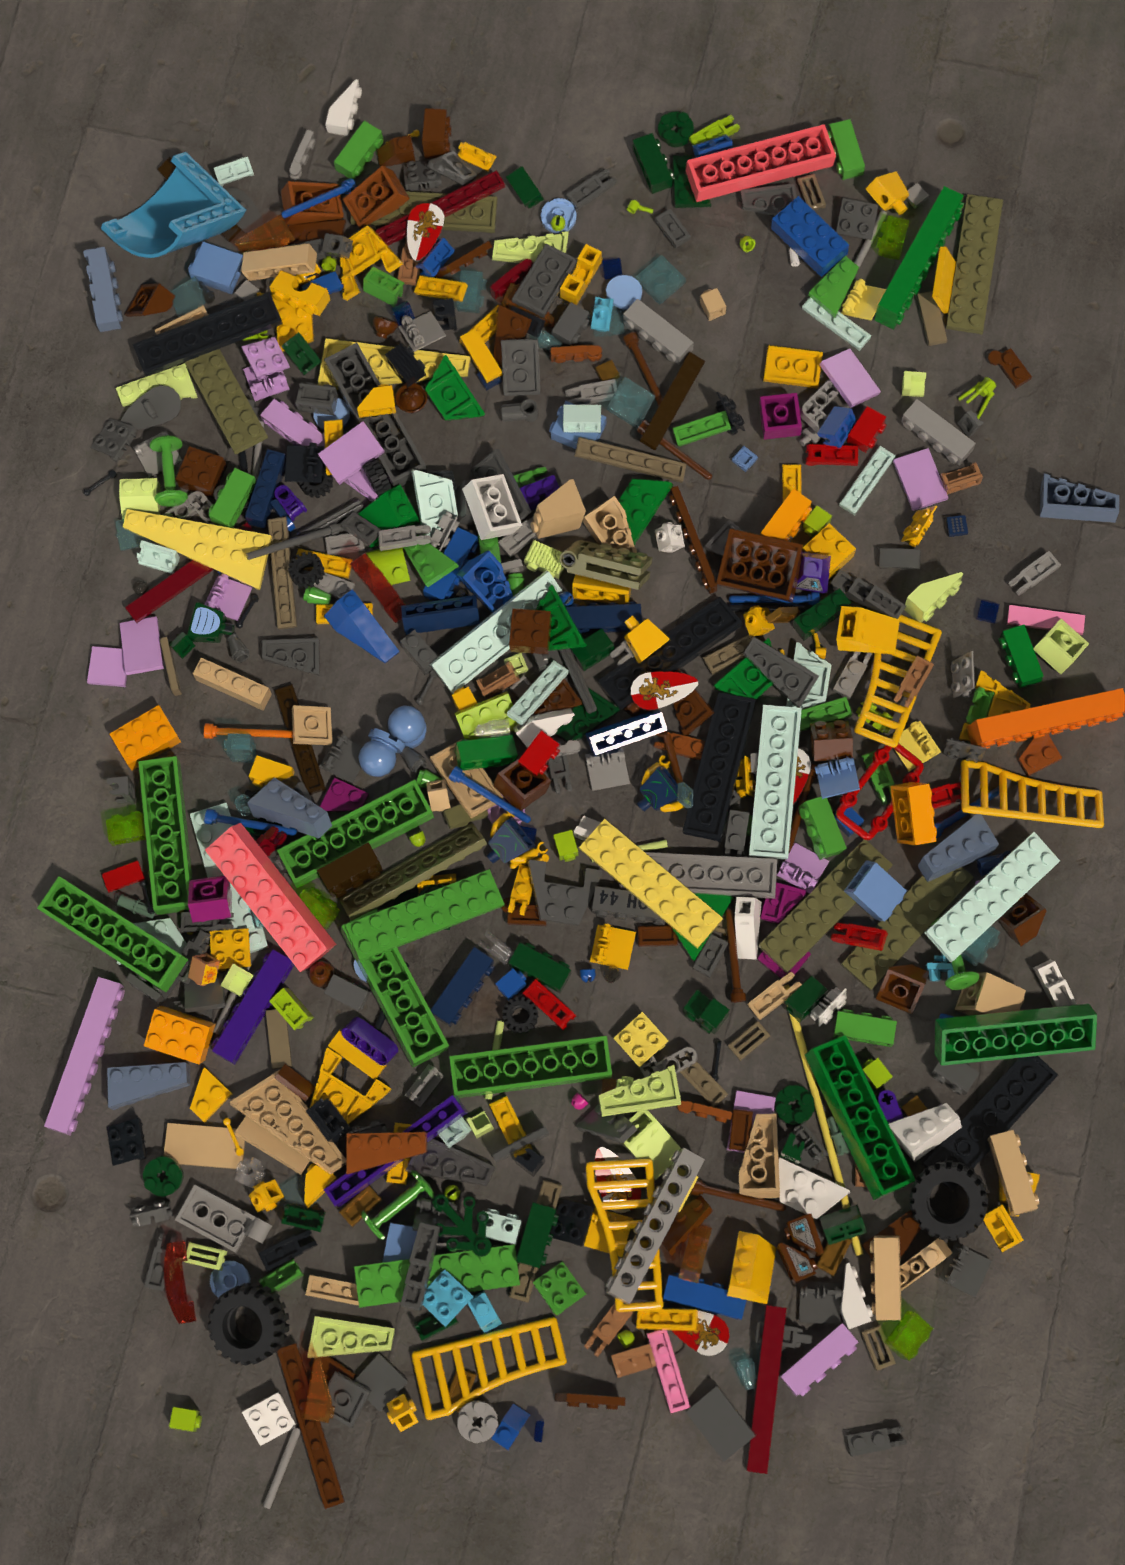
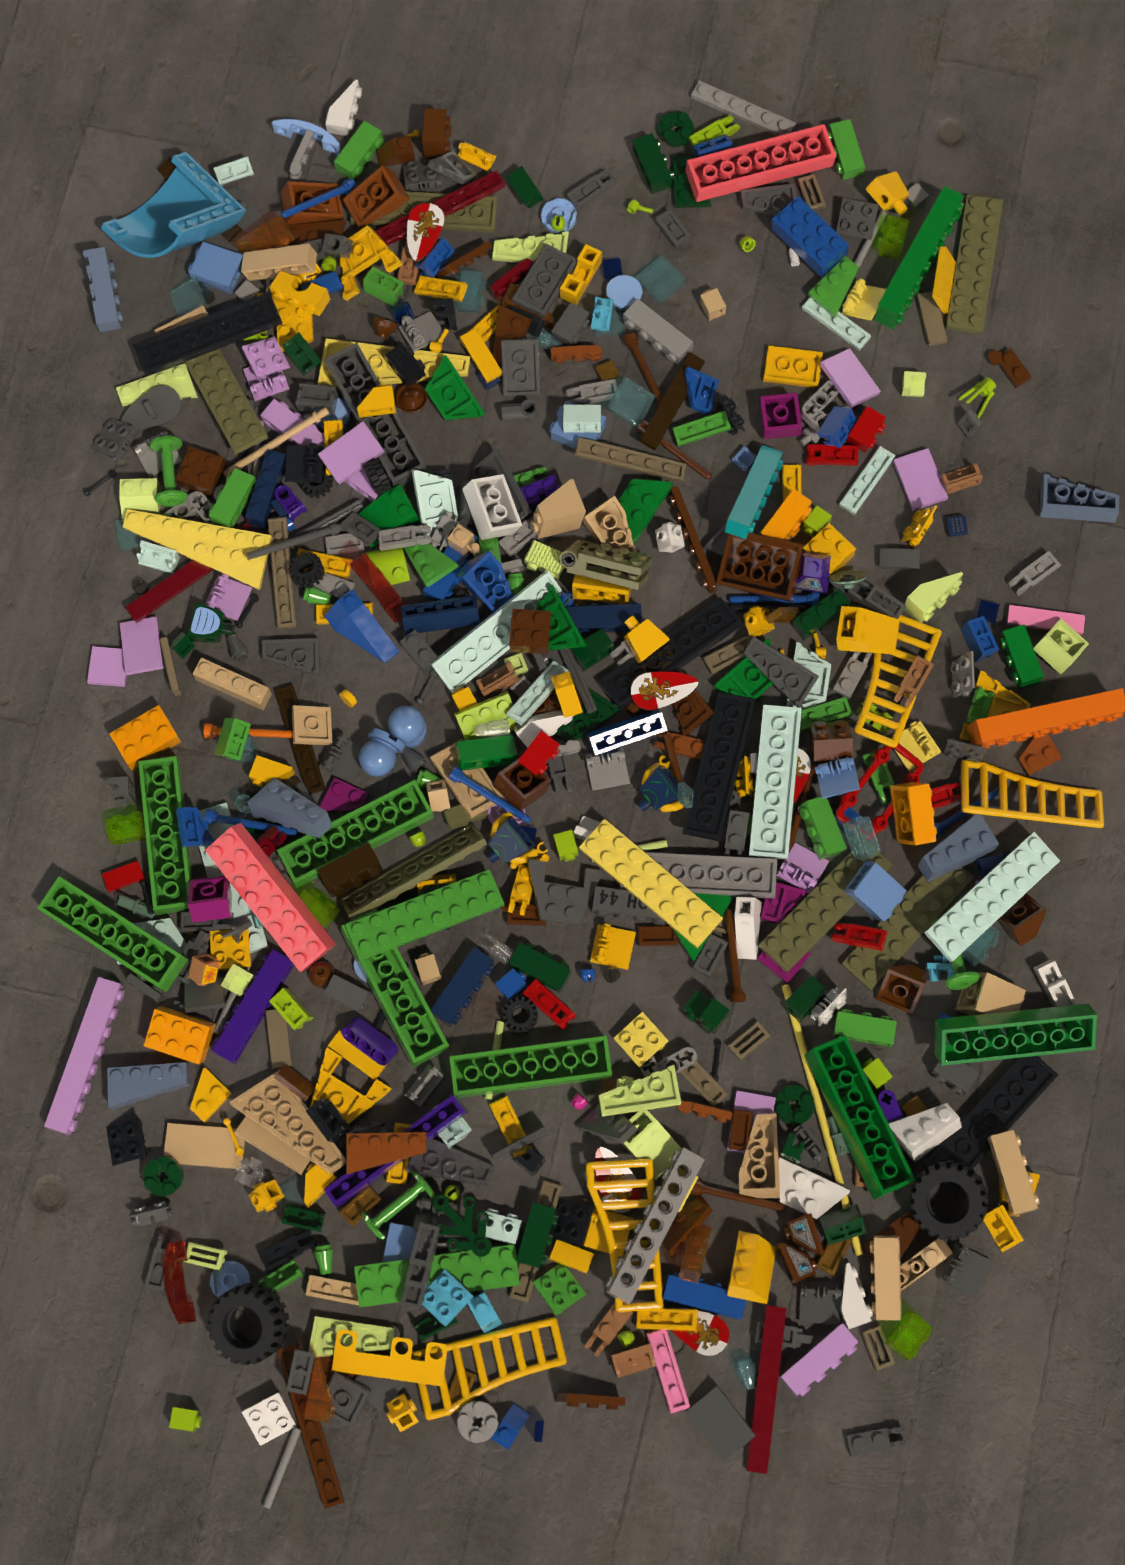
(150, 300): reddish brown slope -> none
(193, 828): none -> blue wing
(232, 738): none -> bright green hinge
(236, 1225): light grey hinge -> none
(238, 930): none -> dark grey bar
(287, 126): none -> light blue slope
(300, 1371): none -> dark grey hinge
(316, 417): none -> tan bar
(324, 1256): none -> bright green cone
(348, 698): none -> yellow tile
(390, 1367): none -> yellow piece
(428, 968): none -> tan brick
(437, 346): none -> yellow hand
(463, 541): none -> tan brick
(480, 1124): yellowish green panel -> none
(566, 694): none -> yellow slope
(571, 1256): none -> yellow tile
(700, 390): none -> blue wing
(742, 109): none -> light grey plate
(754, 491): none -> teal brick
(773, 996): tan hinge -> none
(847, 578): none -> sand green dish
(861, 838): none -> clear light blue hinge
(938, 432): light grey brick -> none
(979, 638): none -> blue hinge

